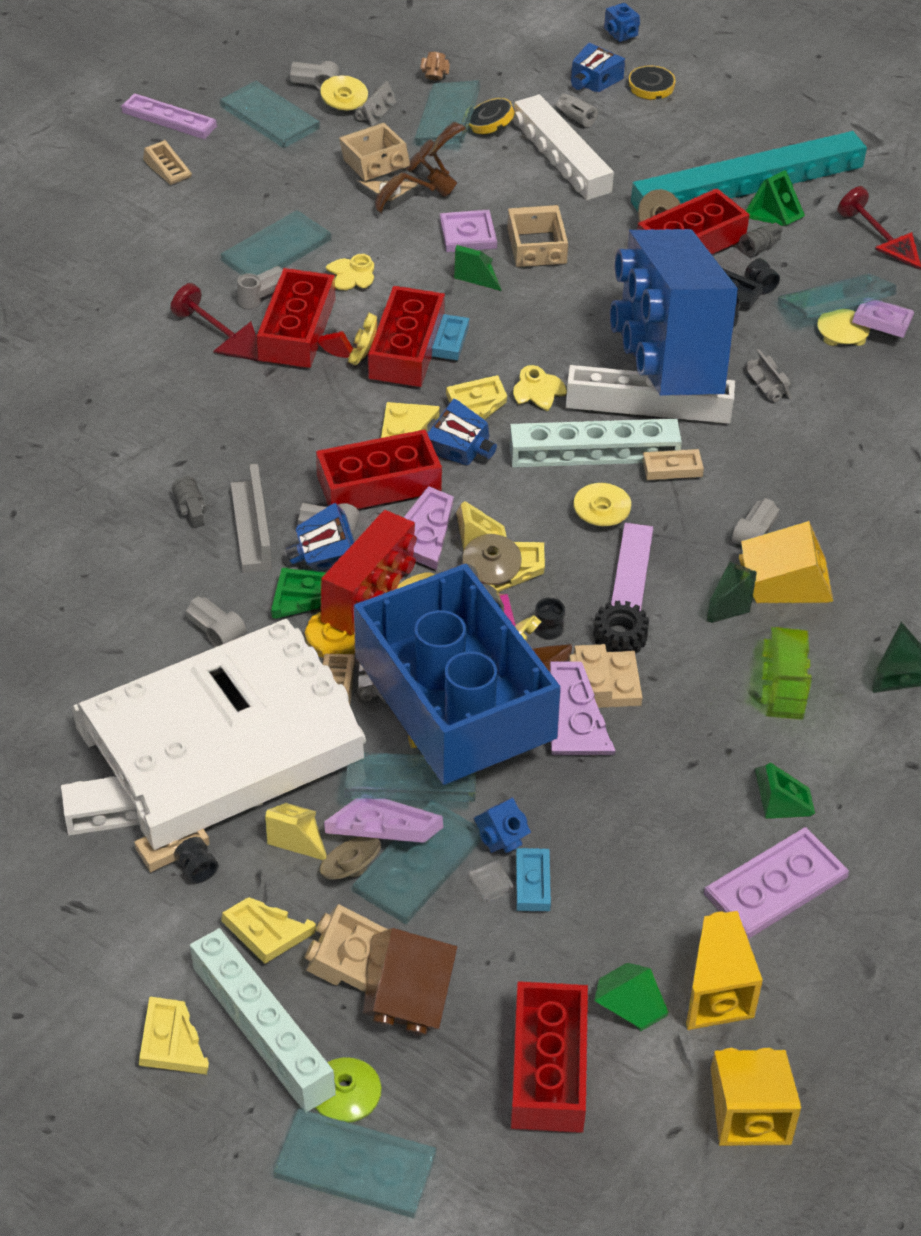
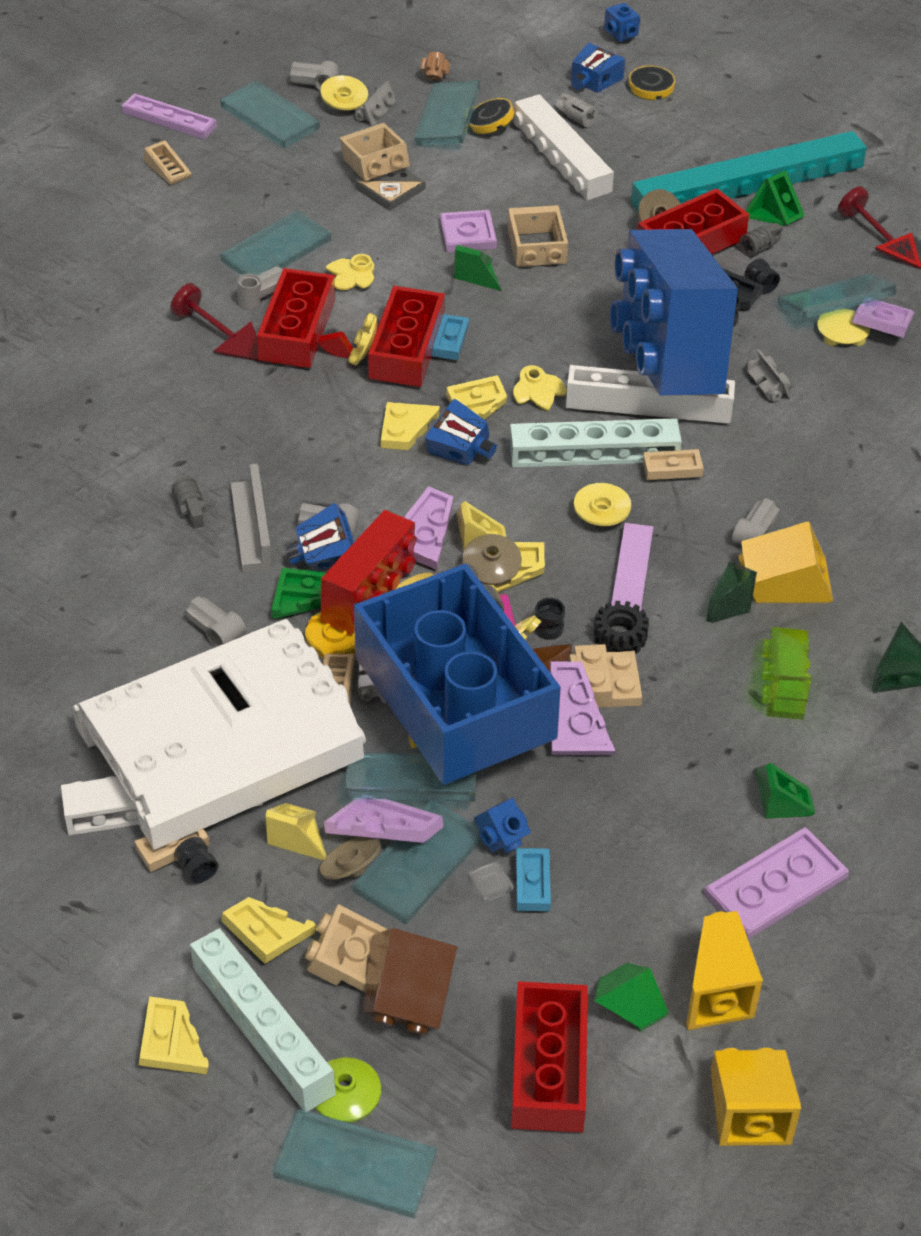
(379, 470): red brick -> none
(439, 178): reddish brown plant -> none

